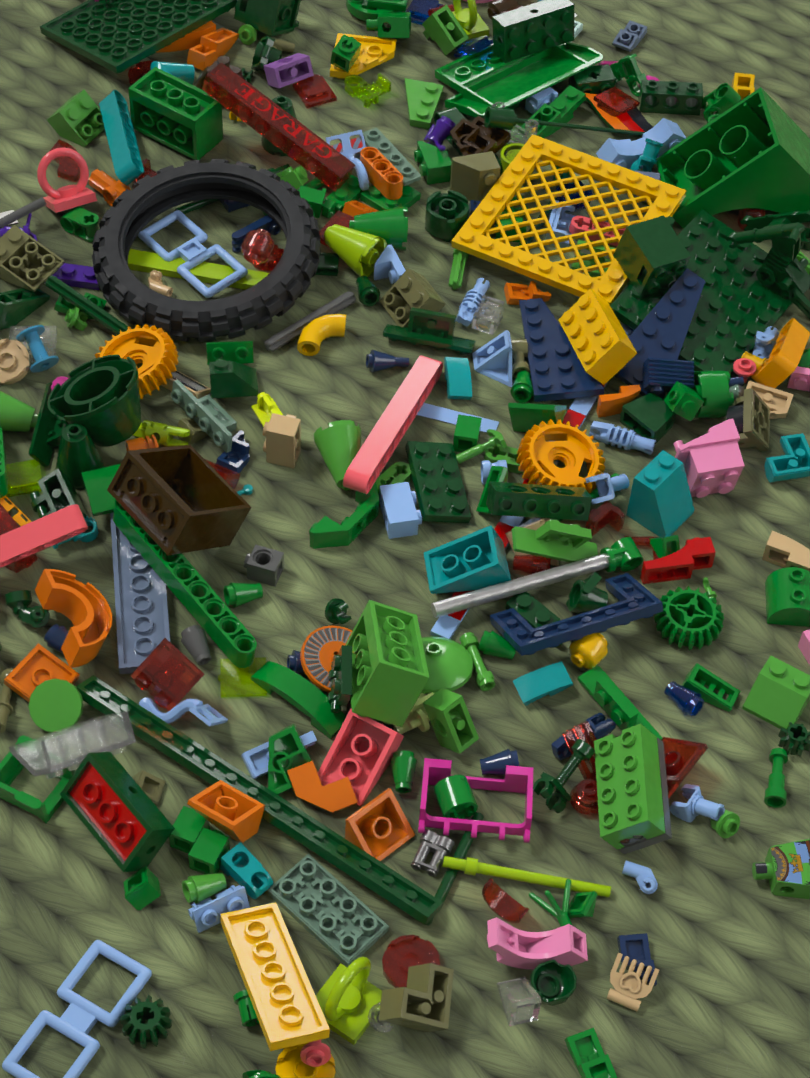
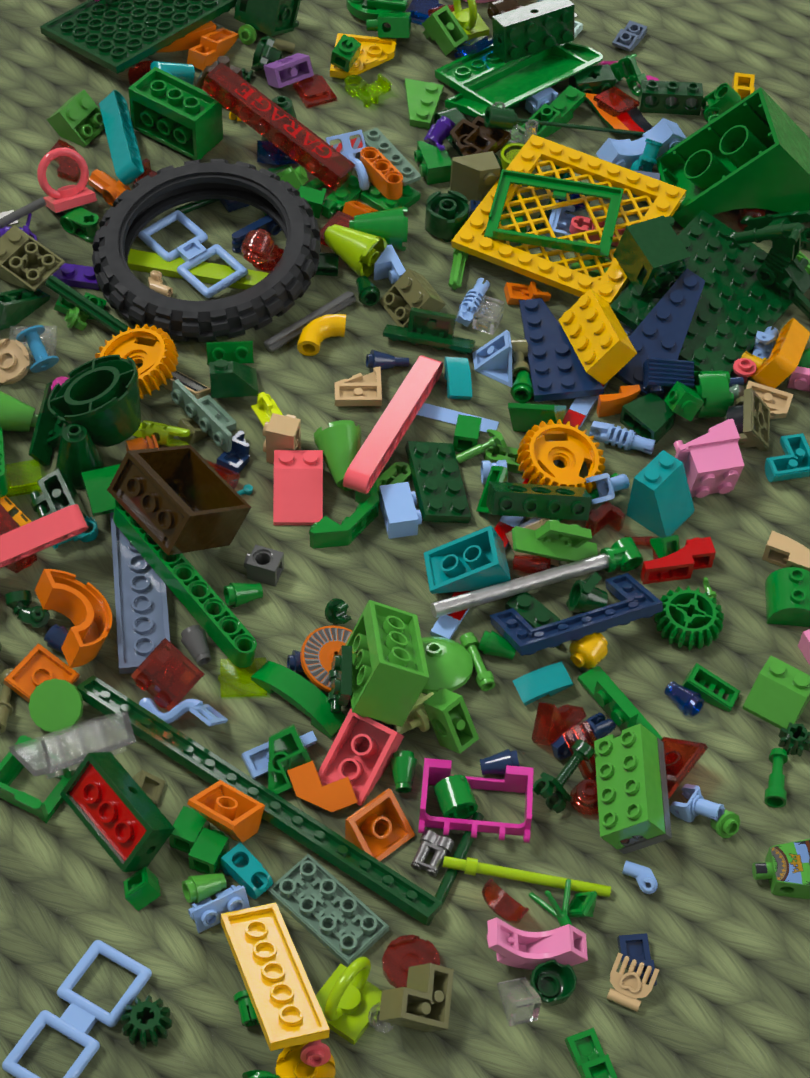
(270, 154): none -> clear blue slope
(298, 487): none -> coral slope
(360, 390): none -> tan wing
(553, 722): none -> clear red slope
(561, 188): none -> green door

